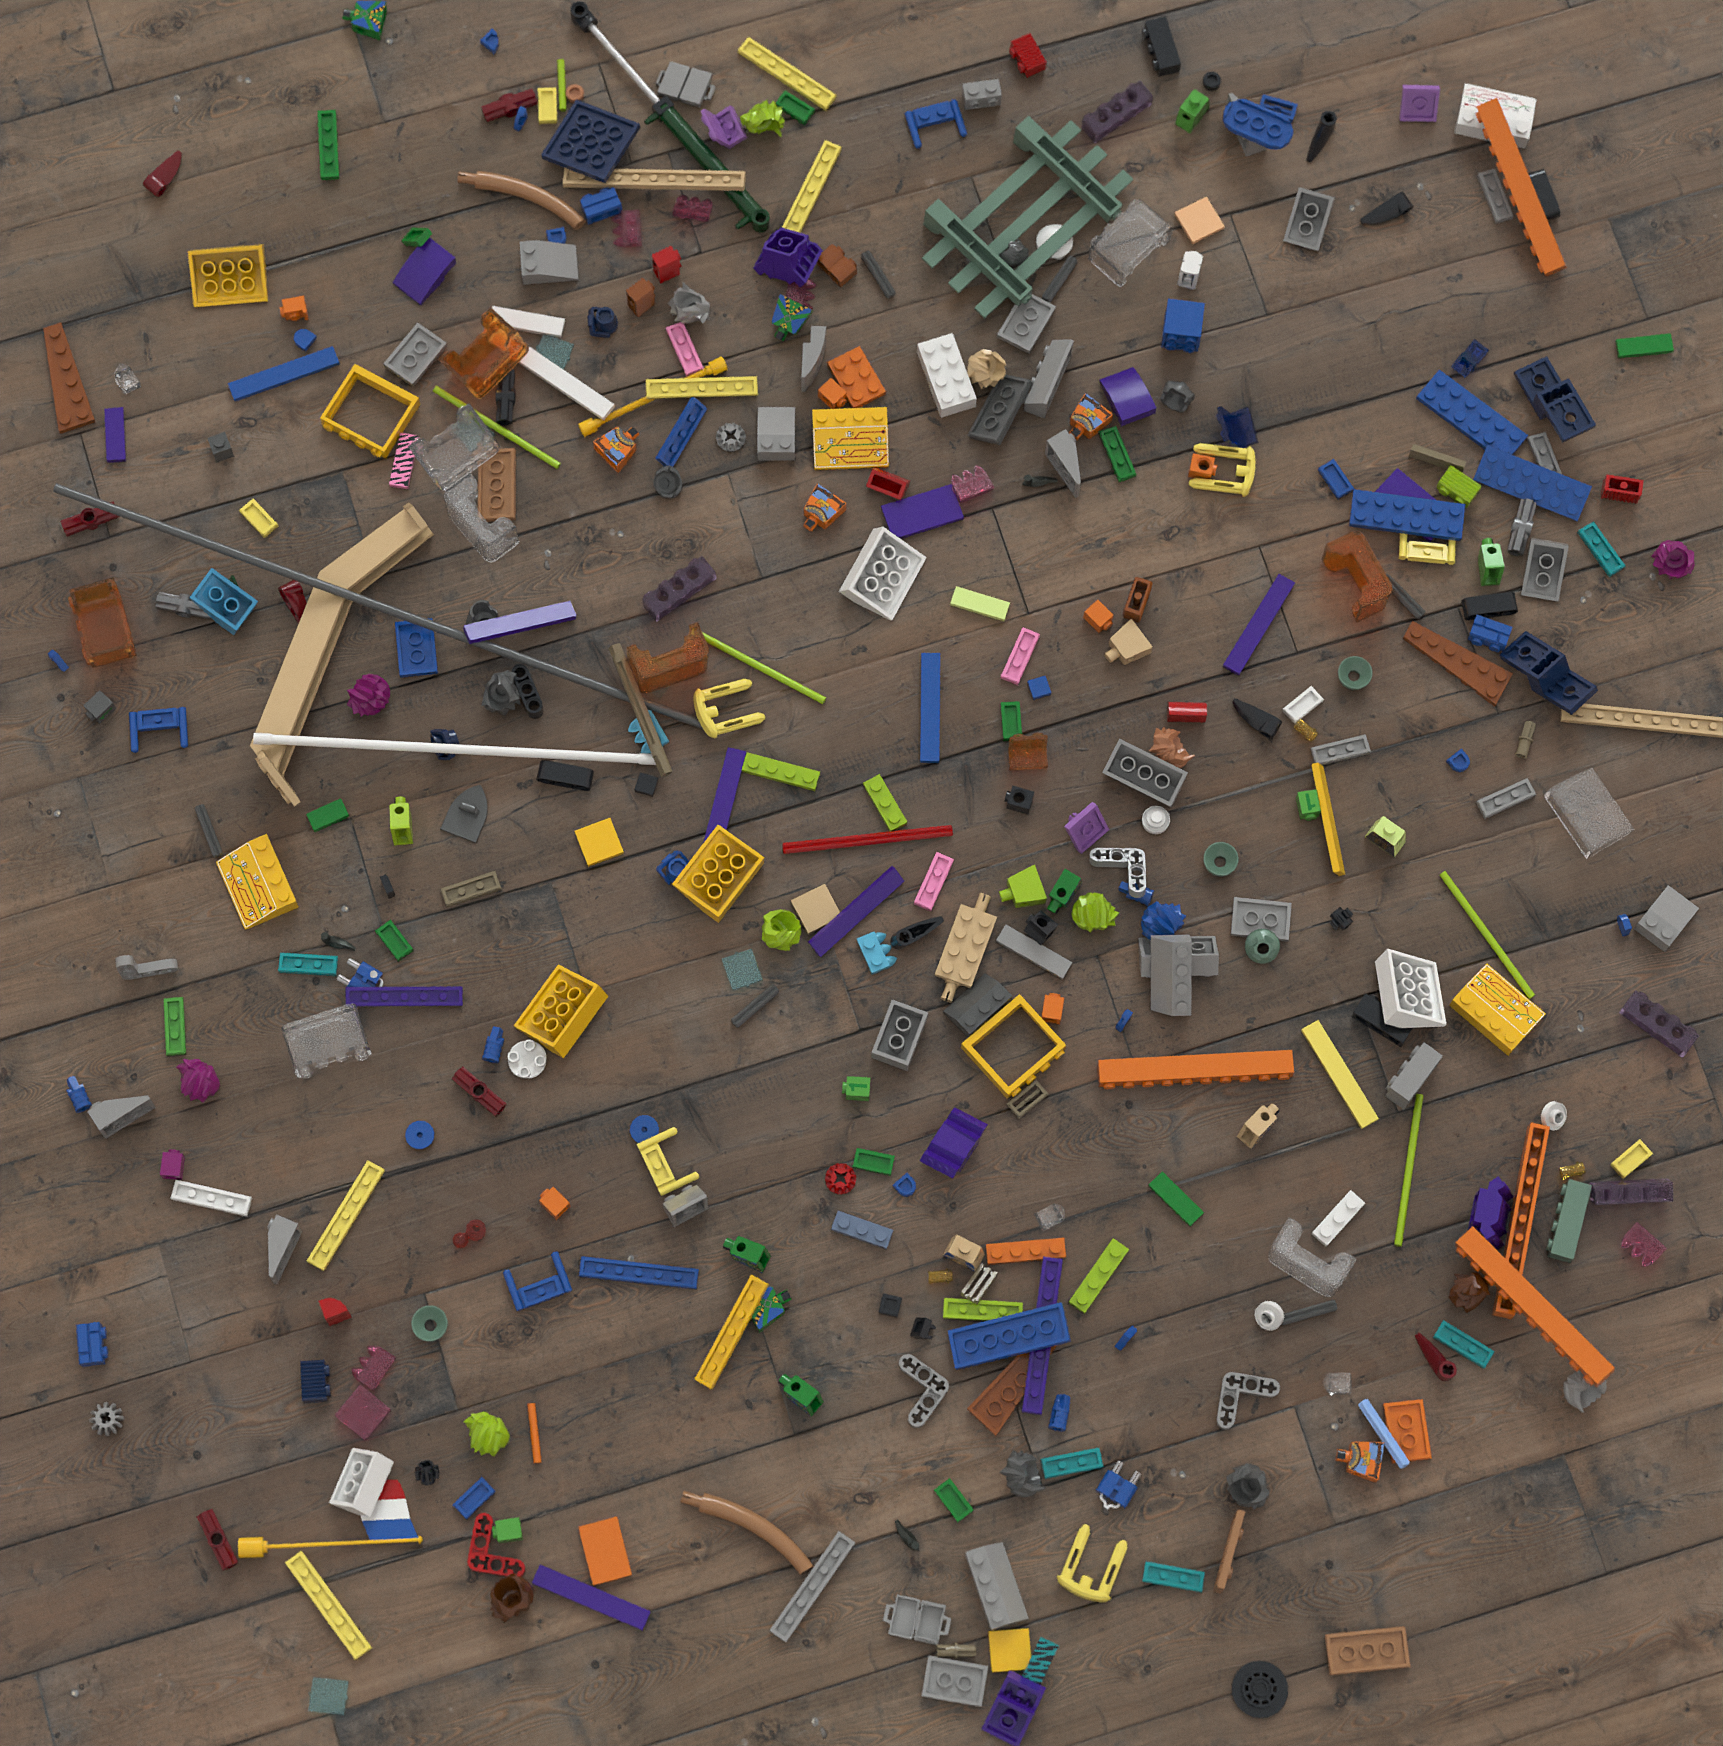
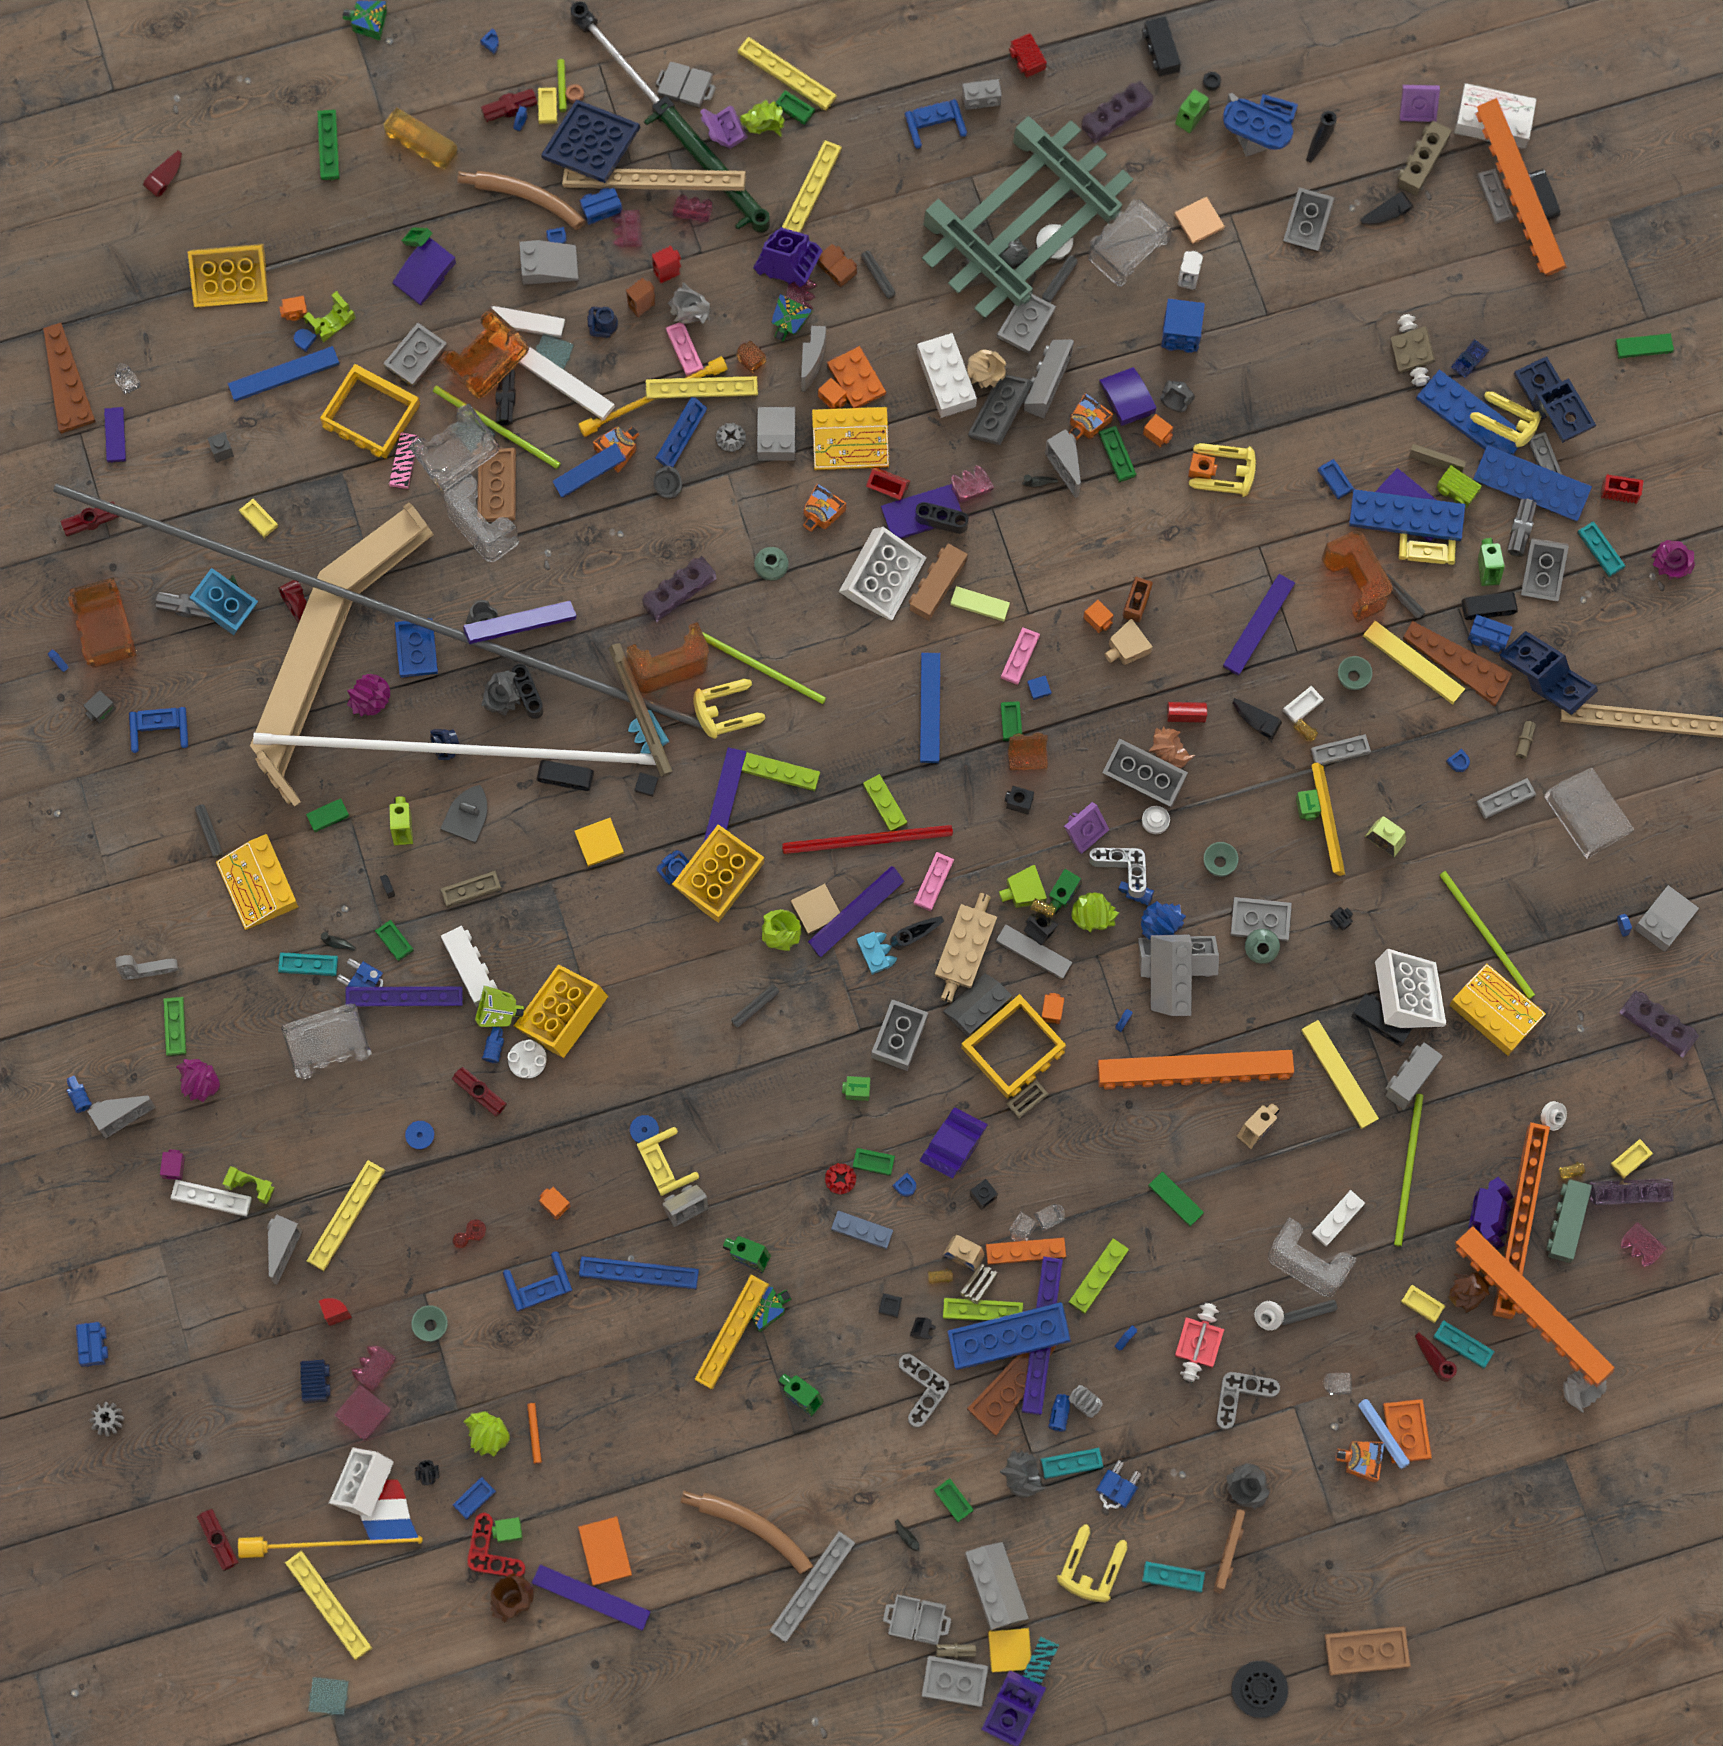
(237, 1178): none -> lime piece
(334, 321): none -> lime piece
(420, 138): none -> clear yellow brick
(467, 962): none -> white brick
(497, 1008): none -> lime torso
(589, 470): none -> blue tile
(742, 969): clear light blue piece -> none
(751, 356): none -> clear orange brick
(774, 571): none -> sand green piece
(938, 582): none -> medium nougat brick
(947, 524): none -> black beam
(983, 1194): none -> black brick
(1022, 1227): none -> clear plate
(1044, 908): none -> clear yellow pin
(1085, 1401): none -> light grey gear
(1158, 430): none -> orange brick
(1199, 1342): none -> coral plate
(1237, 427): clear blue bracket -> none
(1413, 182): none -> dark tan brick
(1413, 349): none -> dark tan plate
(1414, 662): none -> light yellow tile
(1423, 1303): none -> light yellow tile
(1527, 429): none -> light yellow piece

